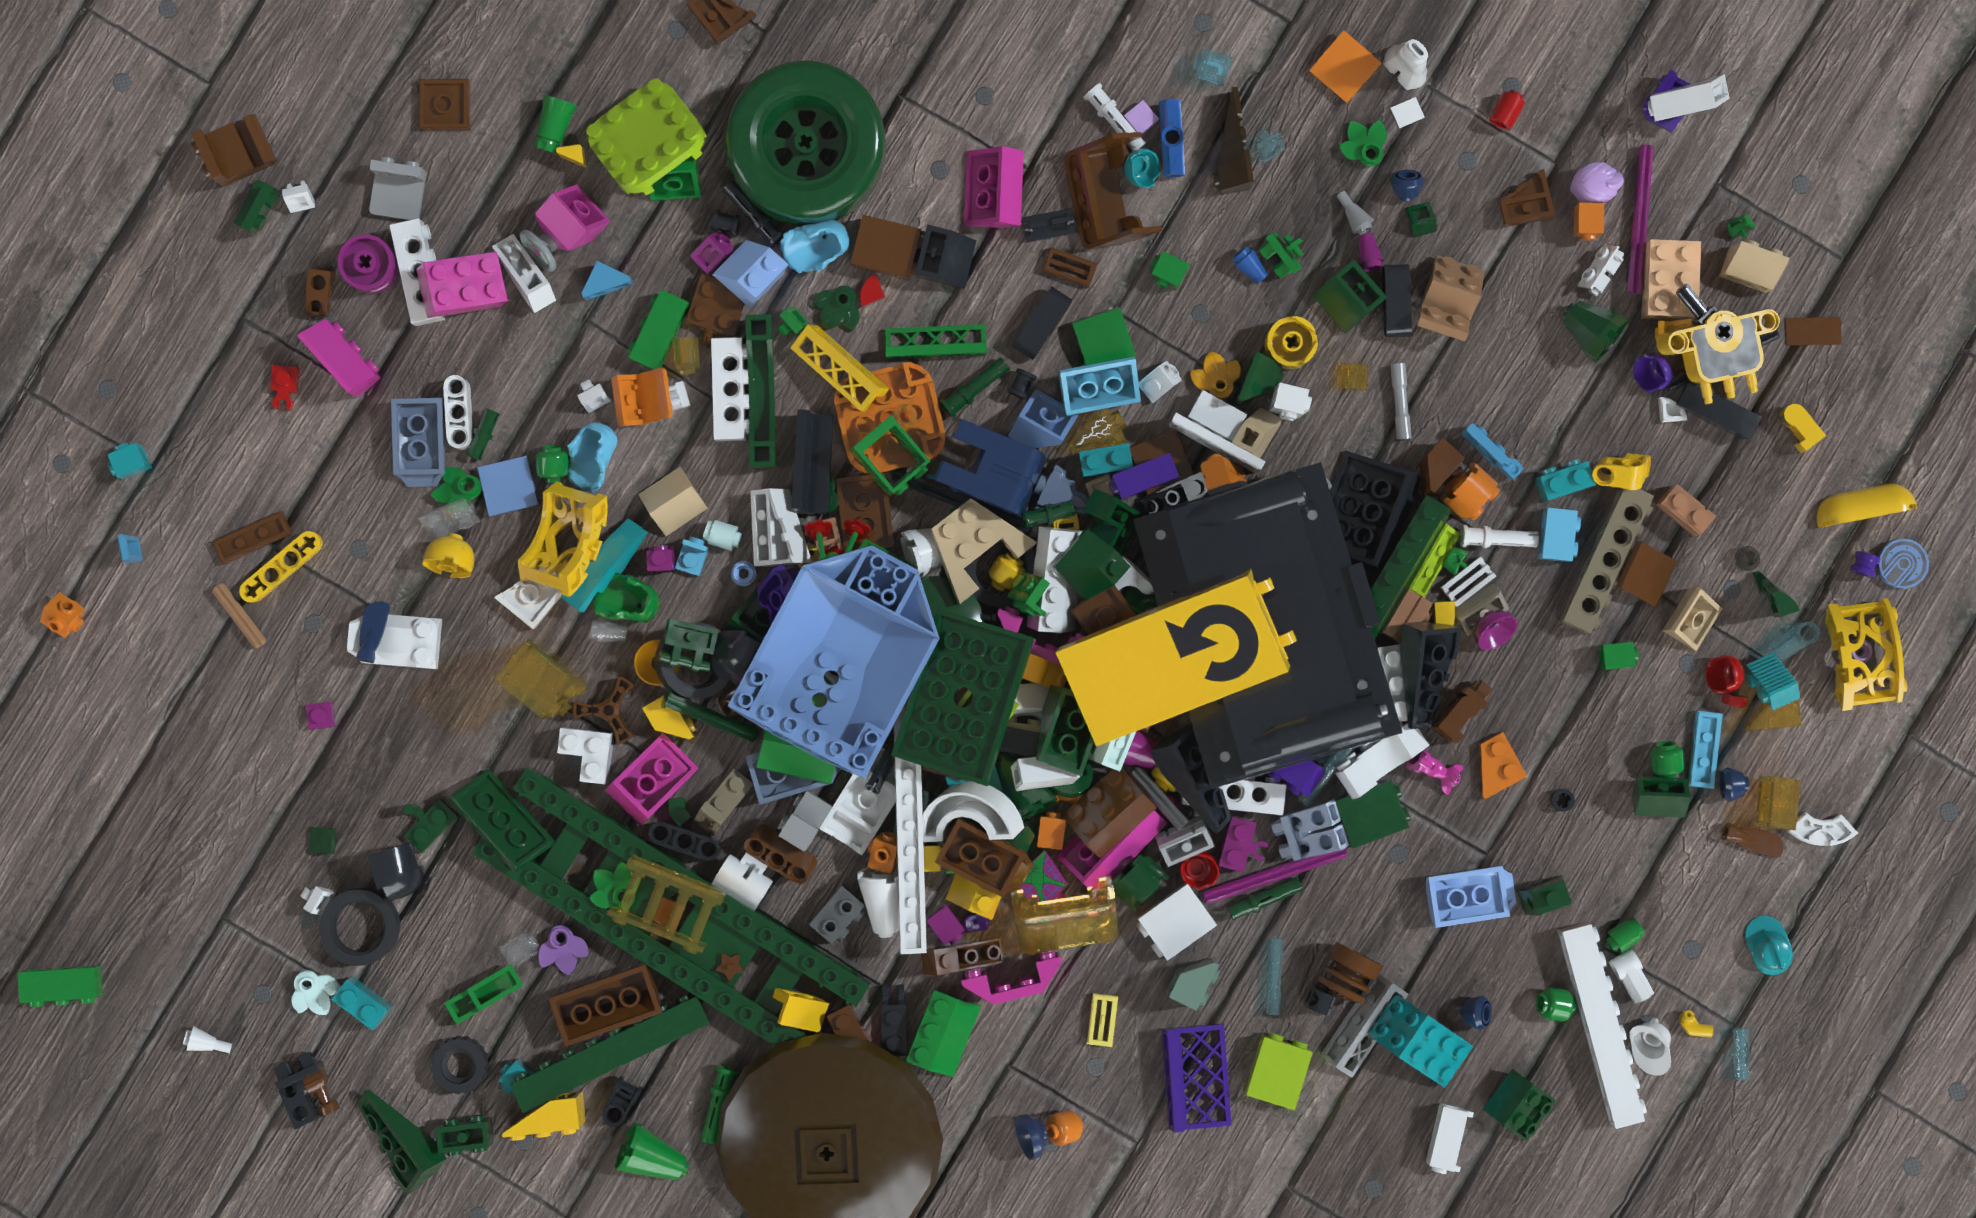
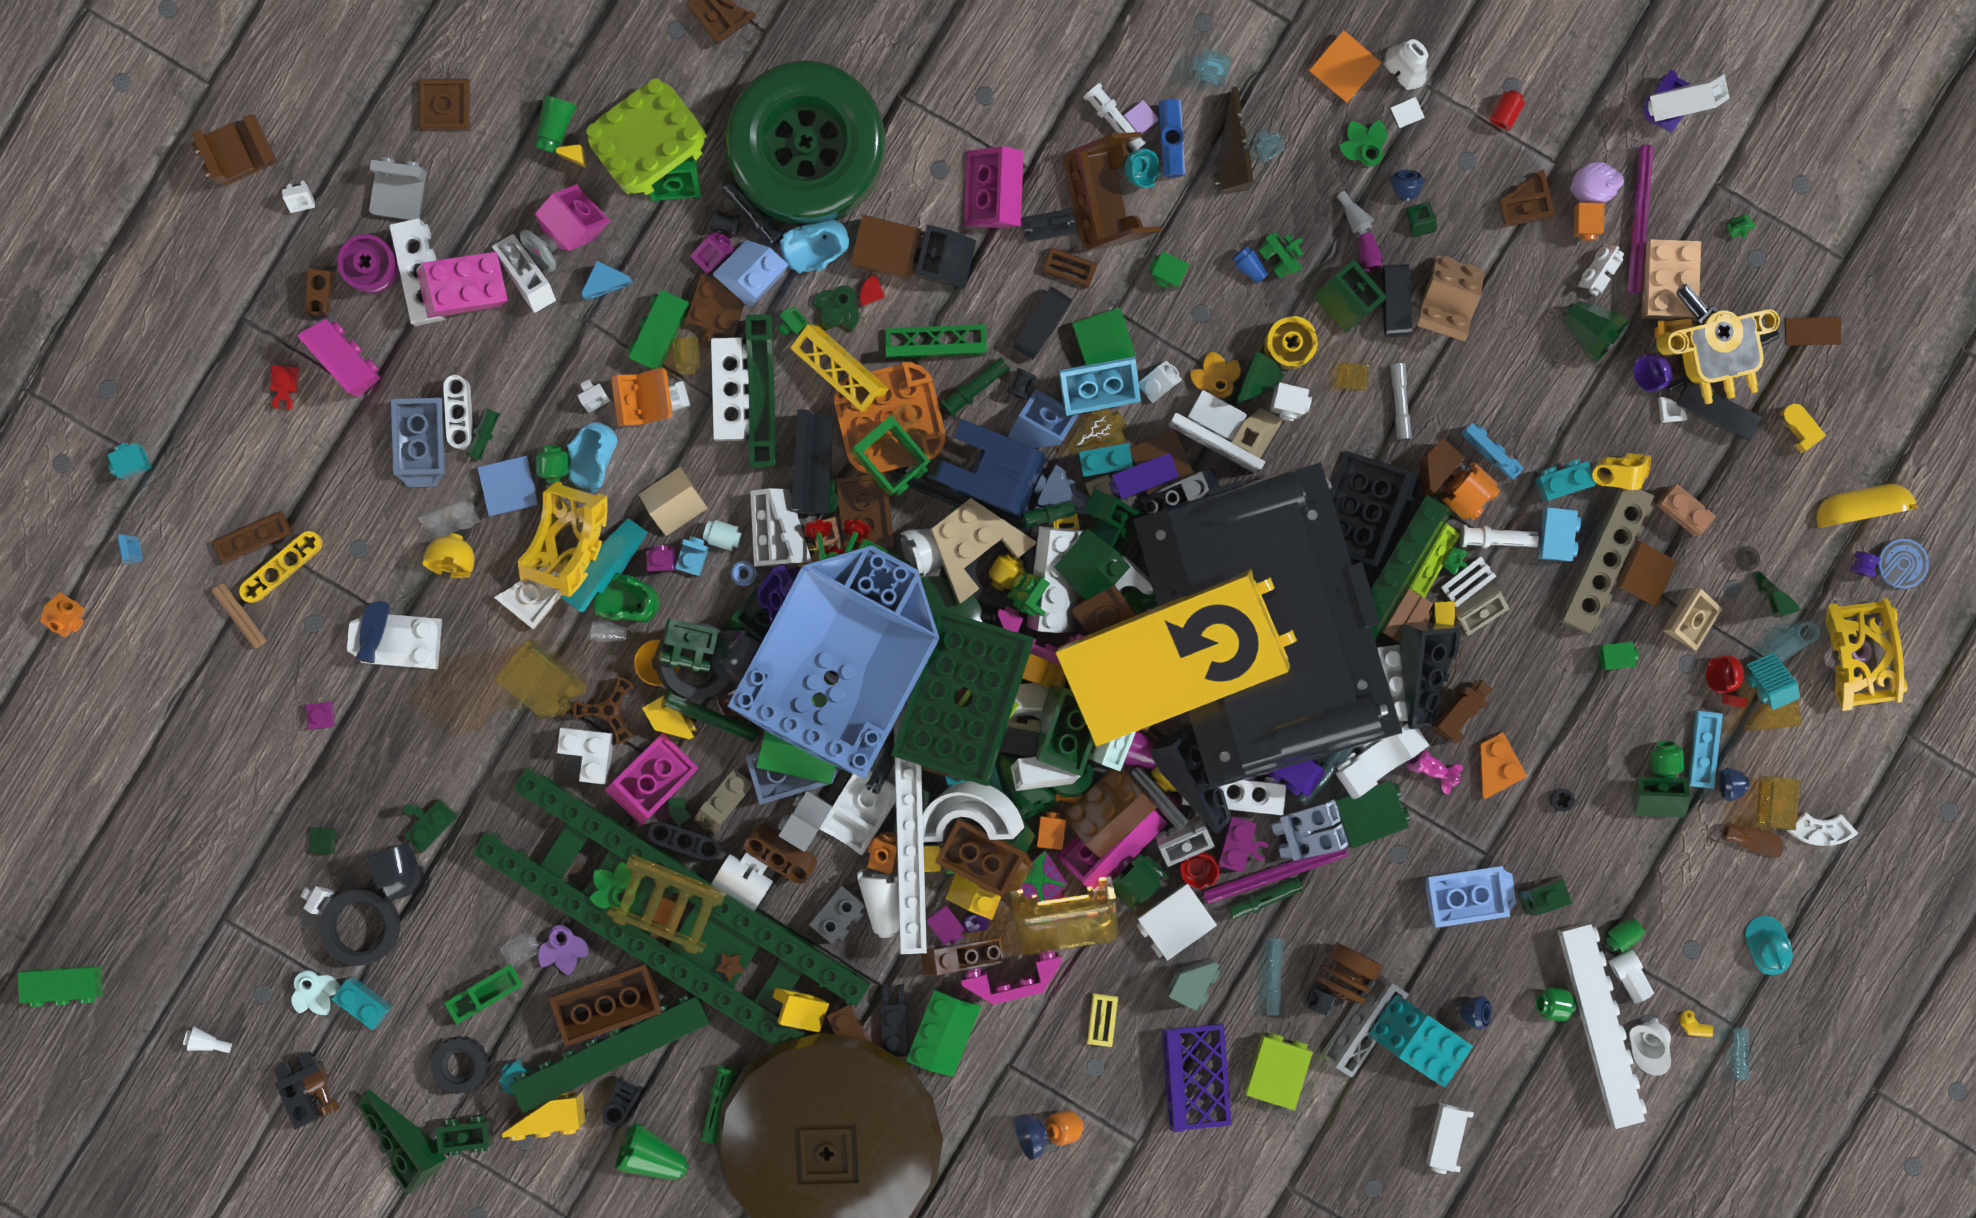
(257, 206): dark green bracket -> none
(455, 486): green plate -> none
(501, 820): dark green tile -> none
(1221, 471): orange brick -> none
(1495, 629): magenta piece -> none
(1519, 1105): dark green slope -> none
(1753, 265): tan slope -> none

